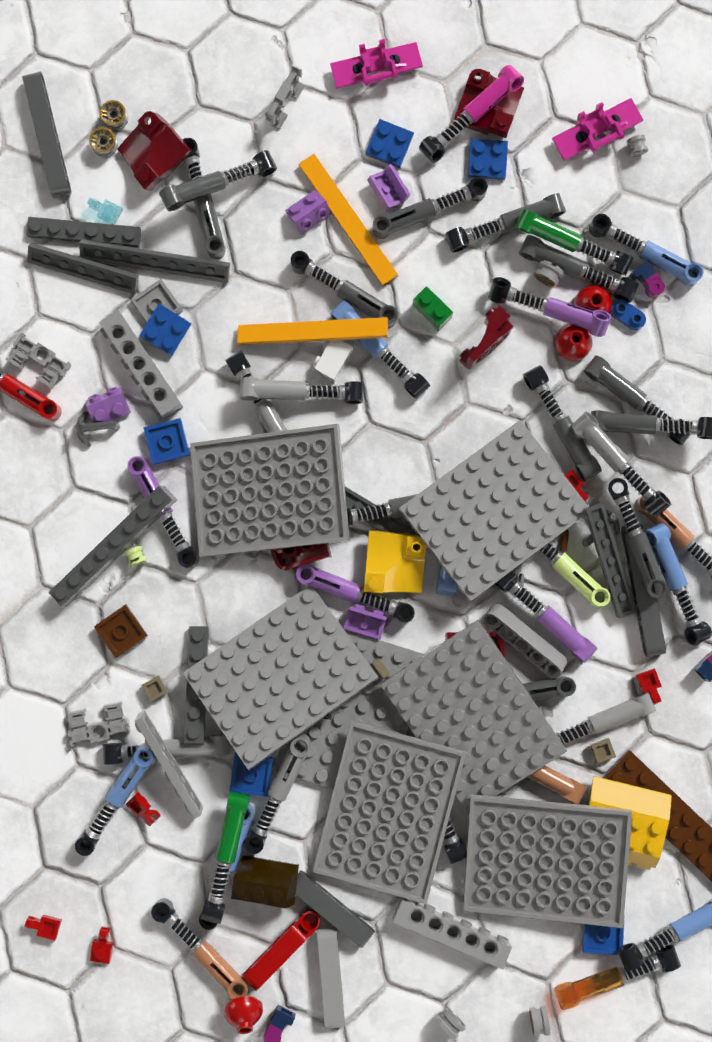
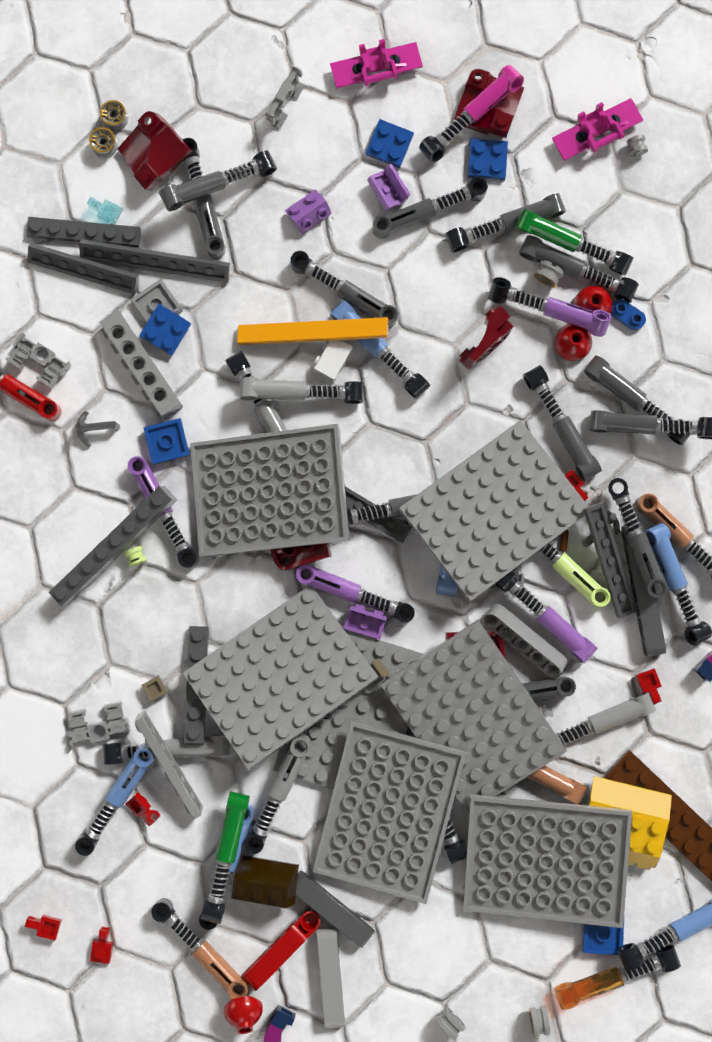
(47, 134): dark grey beam -> none
(107, 405): medium lavender bracket -> none
(121, 631): reddish brown plate -> none
(251, 781): blue plate -> none
(348, 220): light orange tile -> none
(393, 563): yellow slope -> none
(432, 308): green piece -> none
(495, 956): light grey brick -> none
(588, 428): piece -> none
(603, 750): dark tan plate -> none
(648, 251): piece -> none
(649, 279): leg -> none

